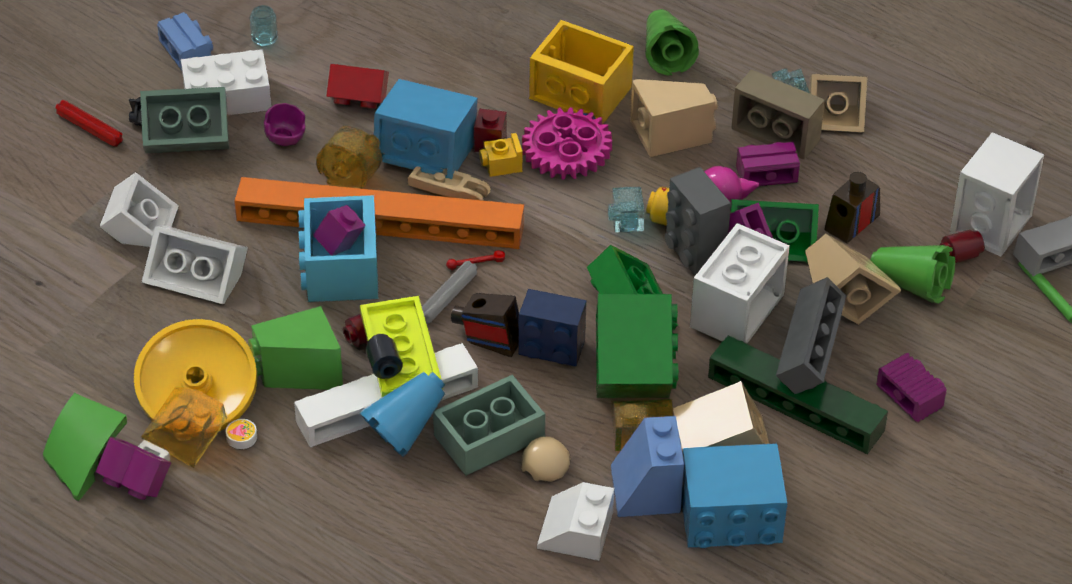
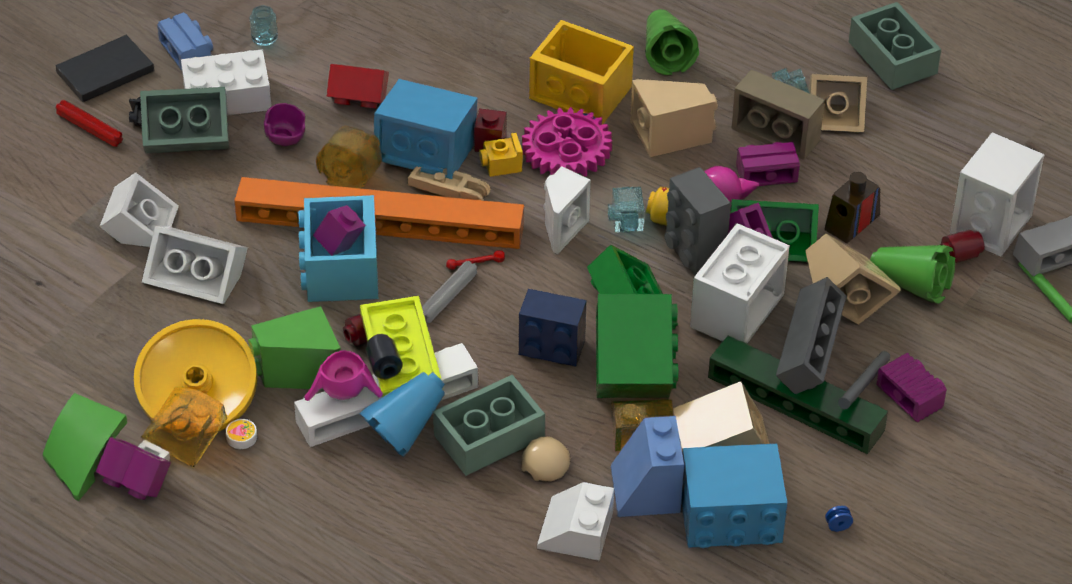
(104, 68): none -> black tile
(343, 377): none -> dark pink piece
(490, 322): dark brown torso -> none
(565, 206): none -> white slope
(839, 518): none -> blue piece
(863, 380): none -> dark grey bar
(894, 45): none -> sand green brick

